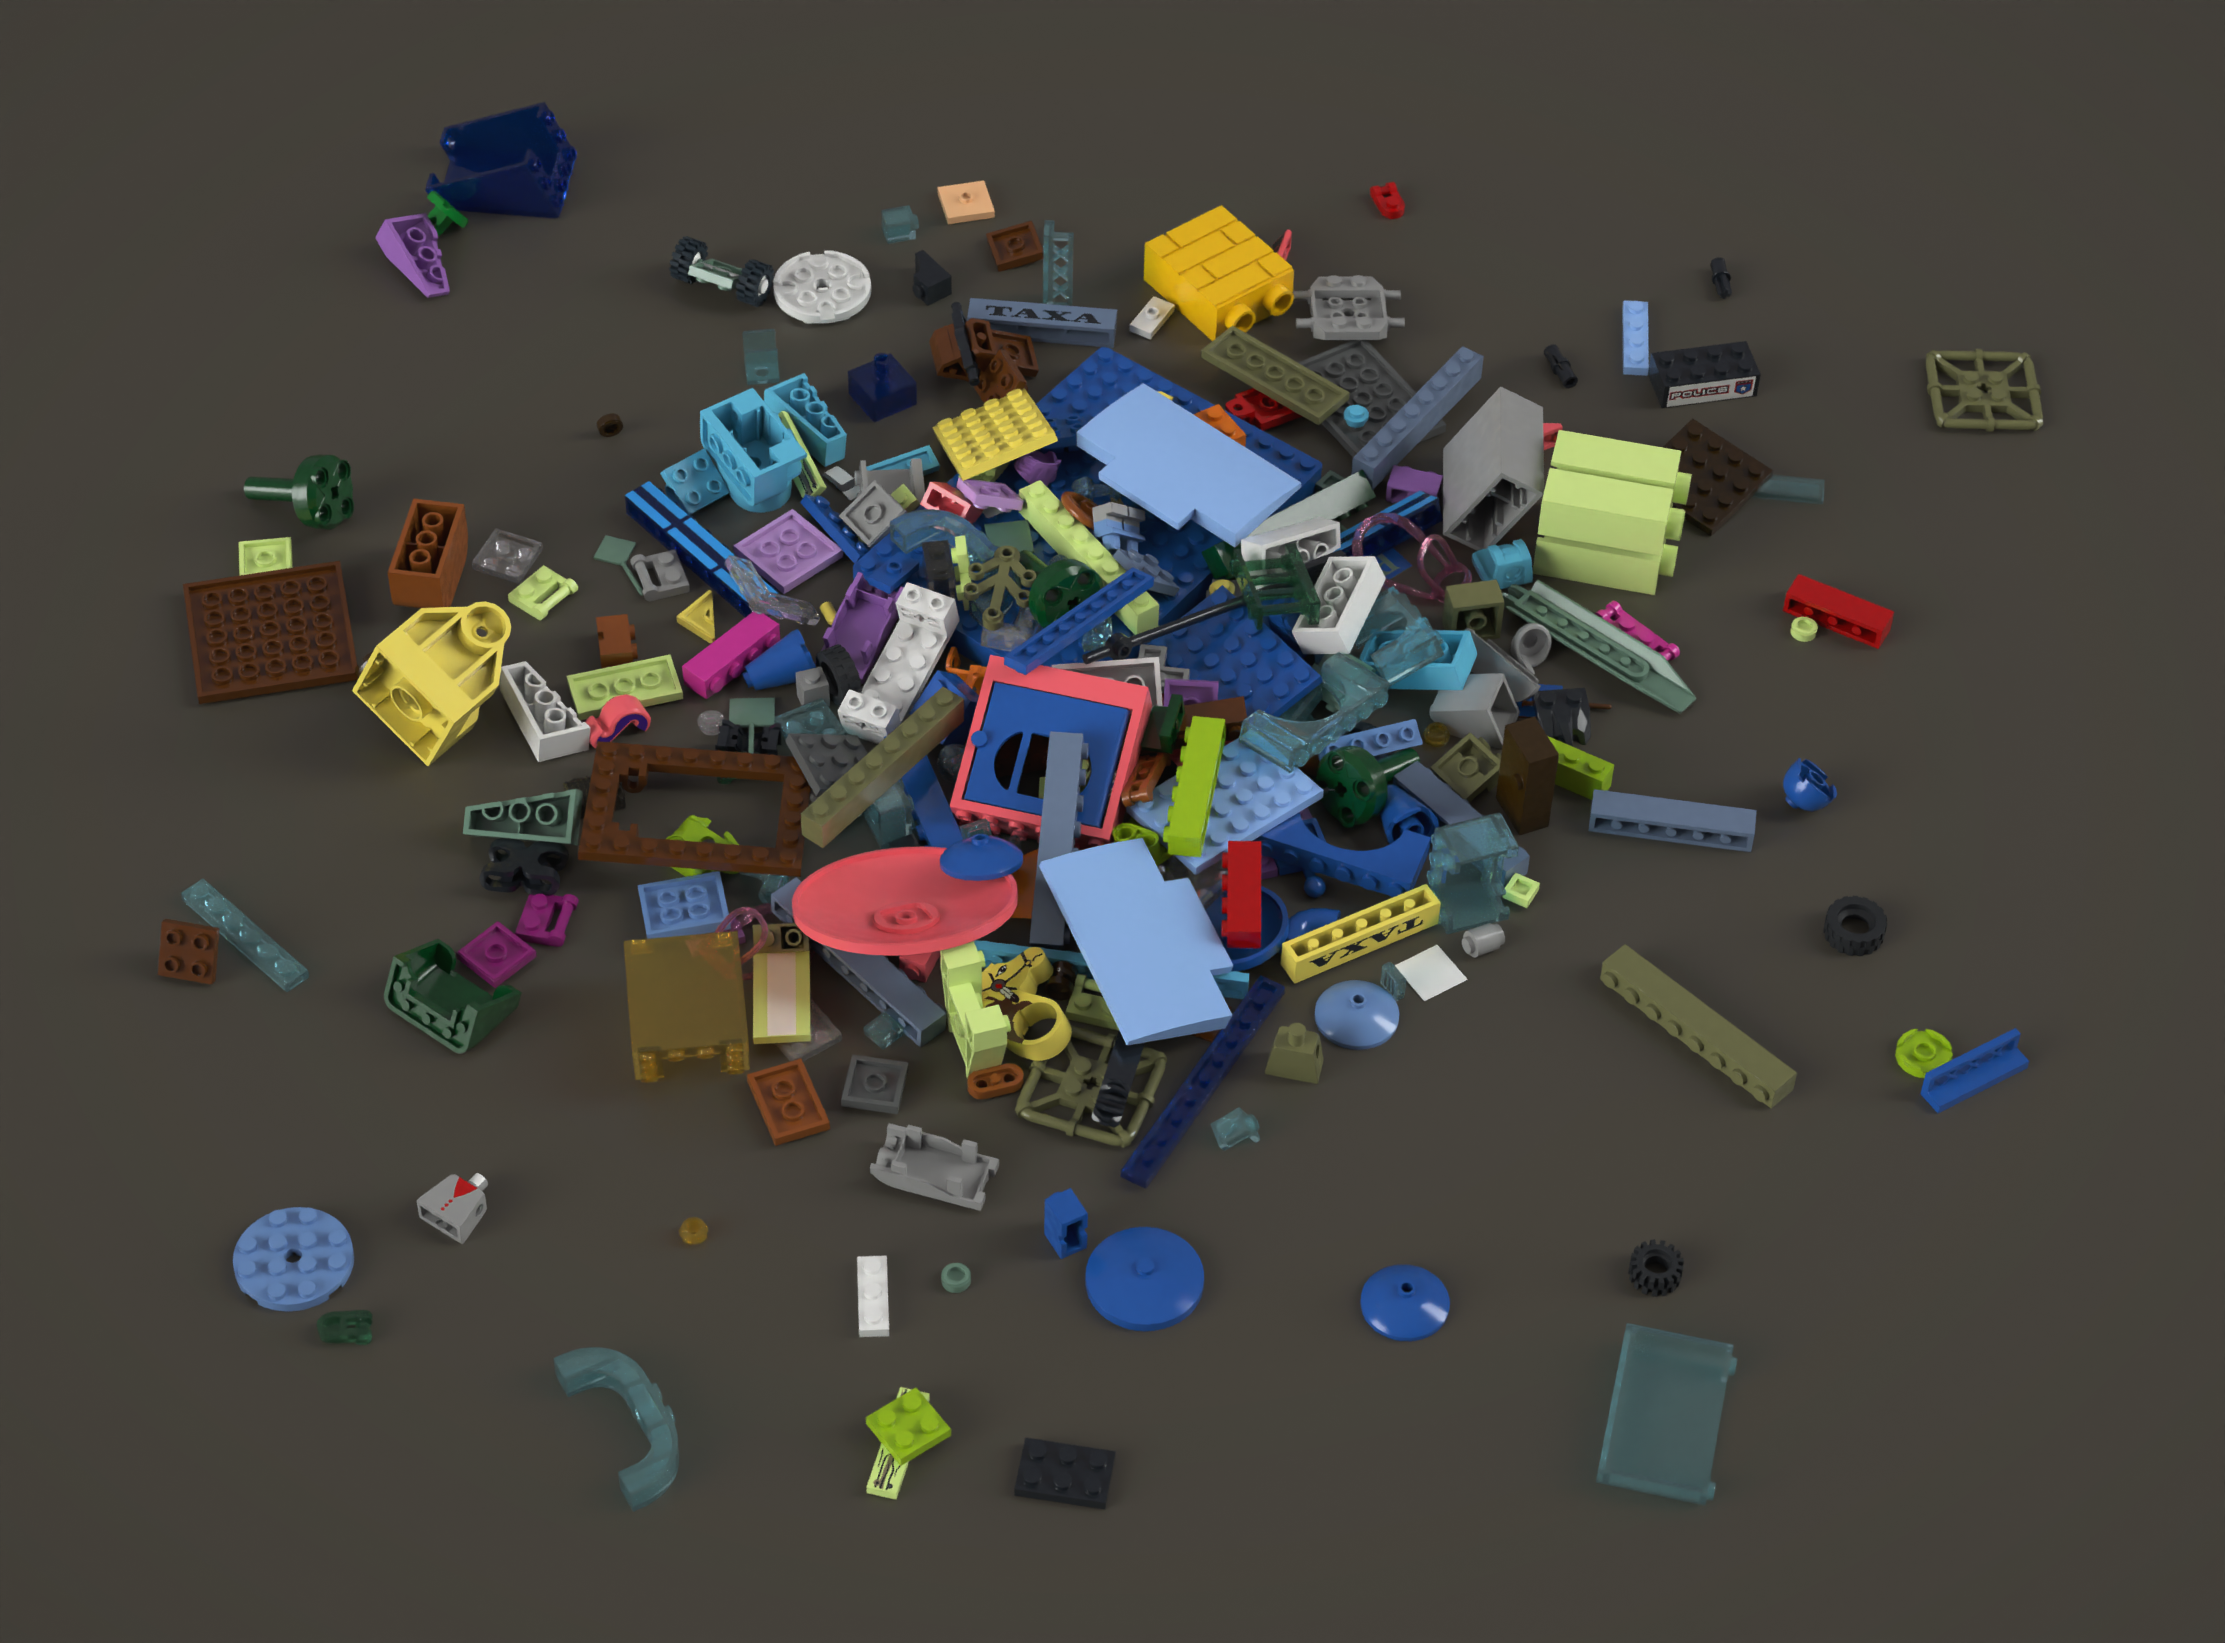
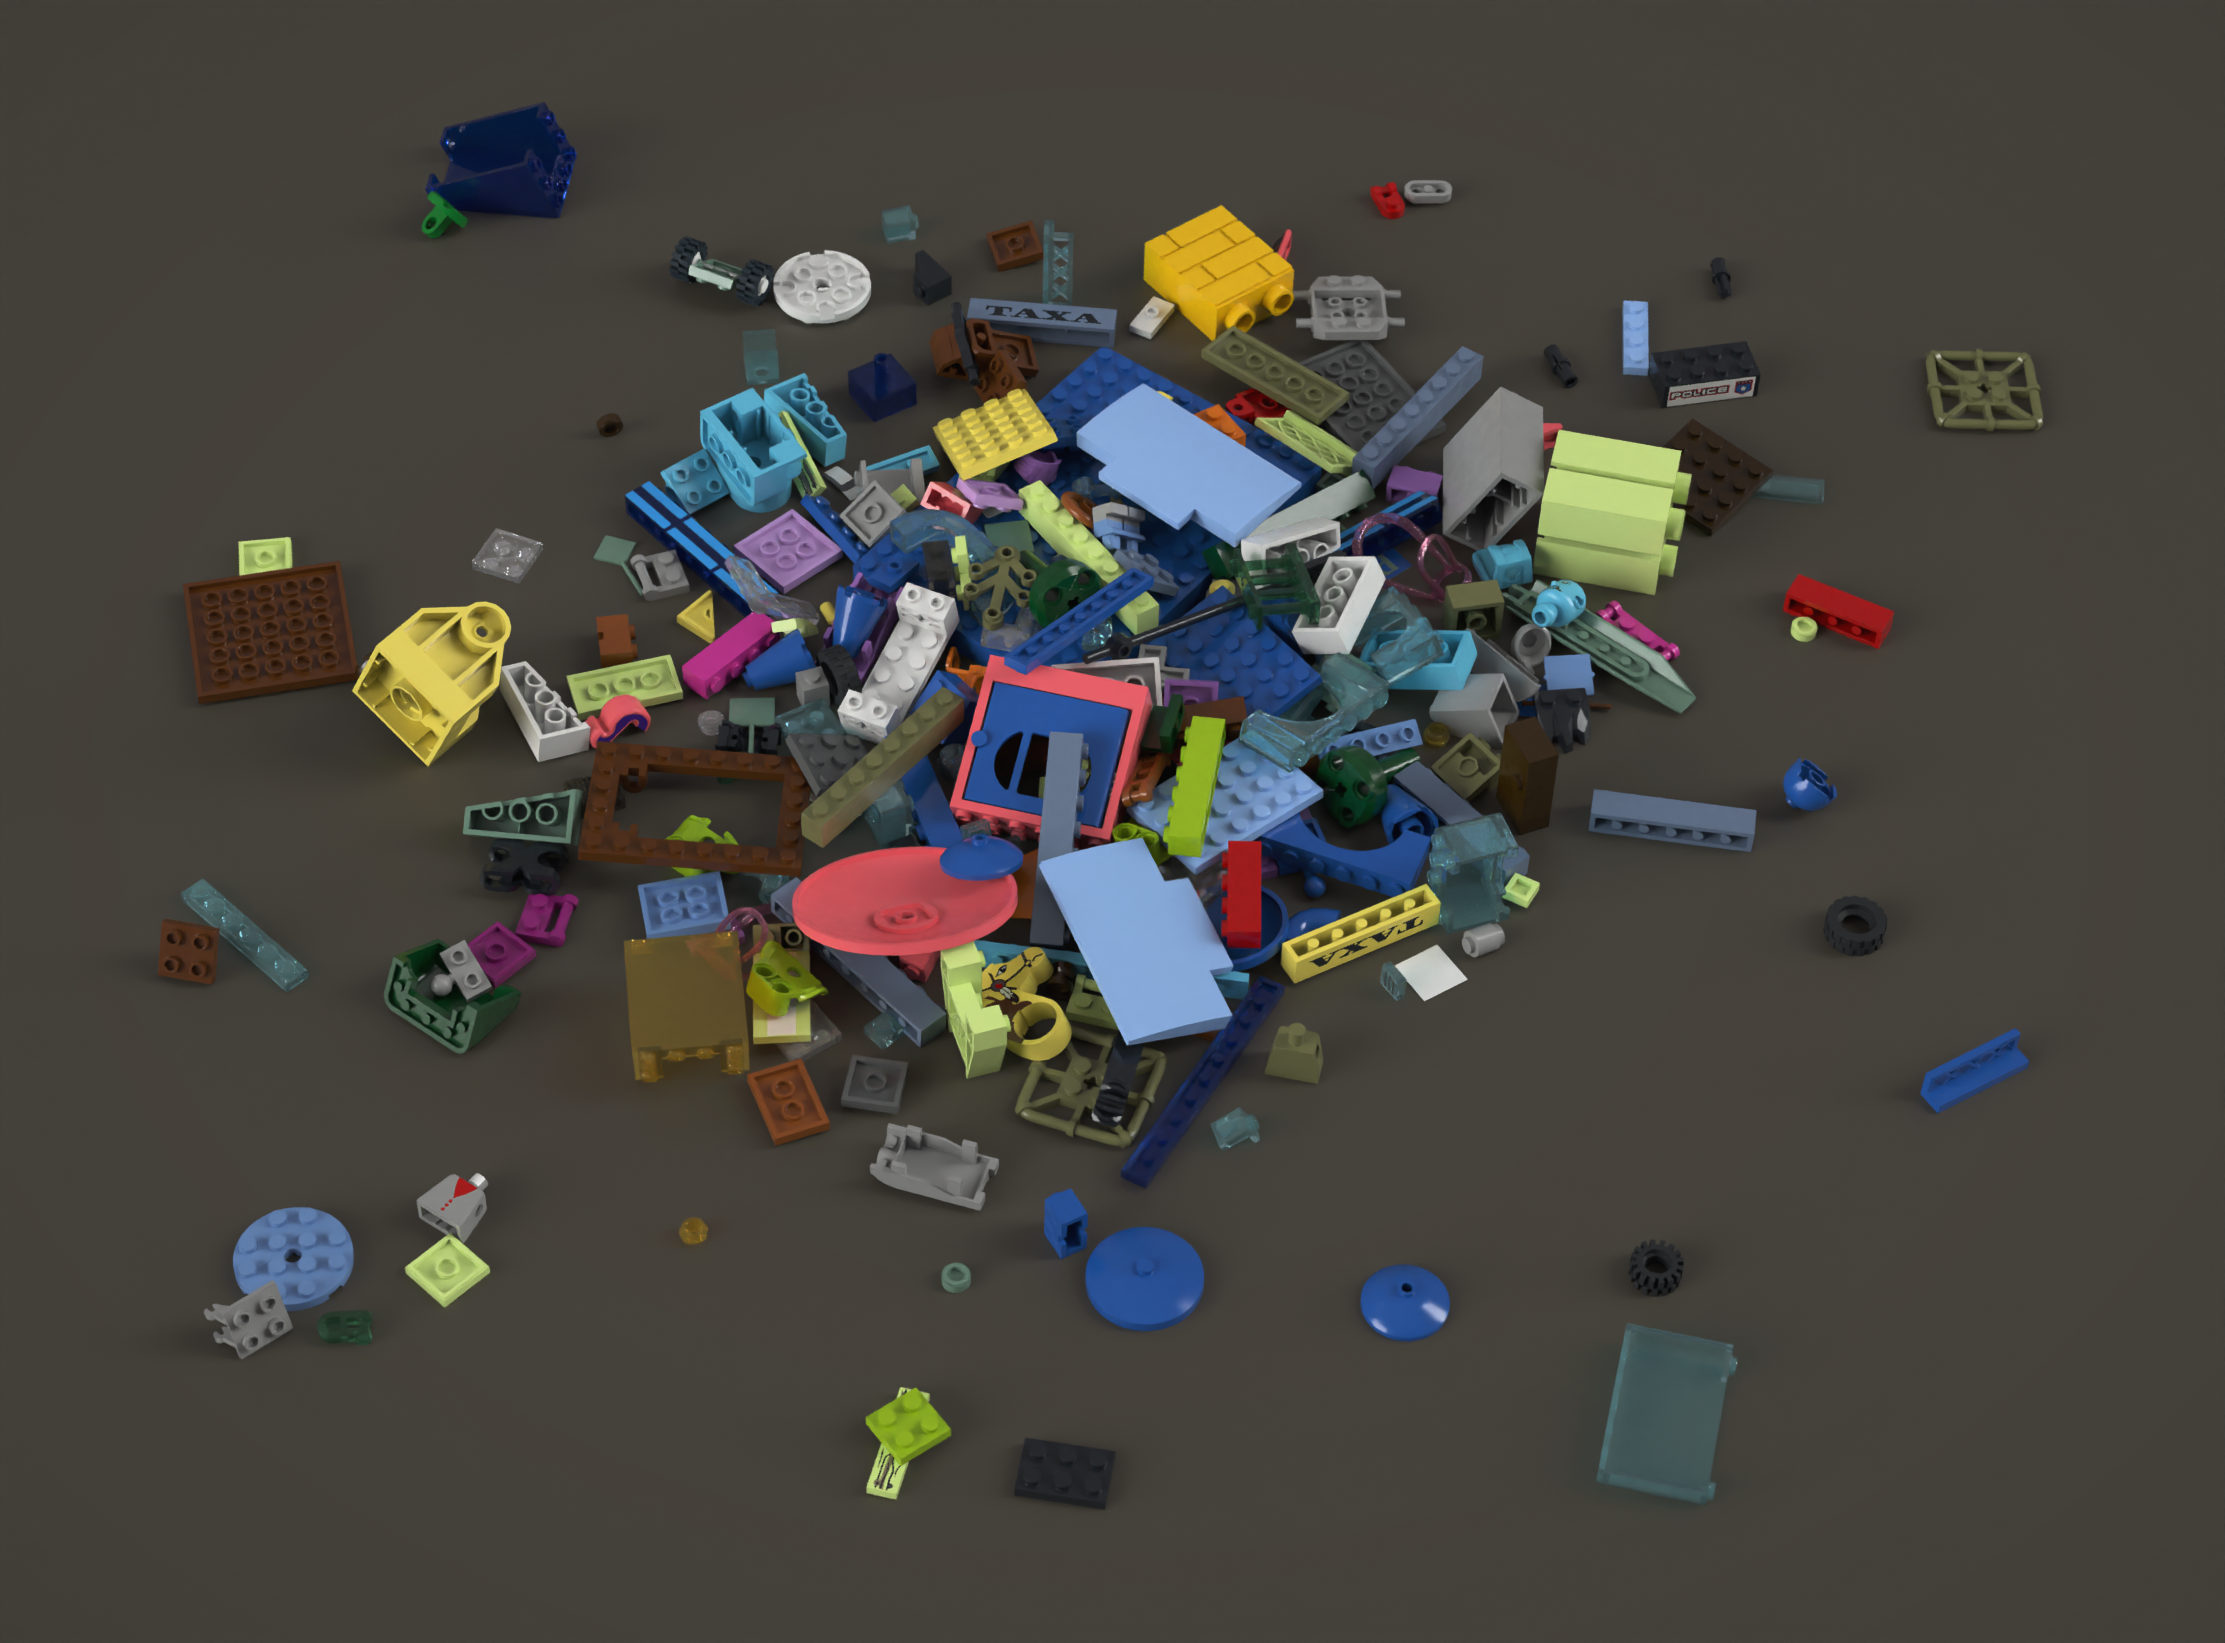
(252, 1320): none -> light grey plate
(318, 492): dark green piece -> none
(413, 249): medium lavender wedge -> none
(429, 555): dark orange brick -> none
(447, 1270): none -> yellowish green tile
(463, 971): none -> light grey plate
(539, 587): yellowish green plate -> none
(614, 1370): clear light blue arch -> none
(773, 986): none -> lime piece
(803, 625): none -> yellowish green slope
(855, 618): none -> blue cone
(873, 1296): white plate -> none
(966, 202): light nougat plate -> none
(994, 1081): dark orange plate -> none
(1310, 442): none -> yellowish green fence
(1356, 416): medium azure plate -> none
(1356, 1014): medium blue dish -> none
(1428, 191): none -> light grey plate
(1559, 604): none -> medium azure piece
(1569, 672): none -> medium blue piece
(1581, 771): lime brick -> none
(1698, 1026): olive brick -> none
(1922, 1051): lime tile -> none

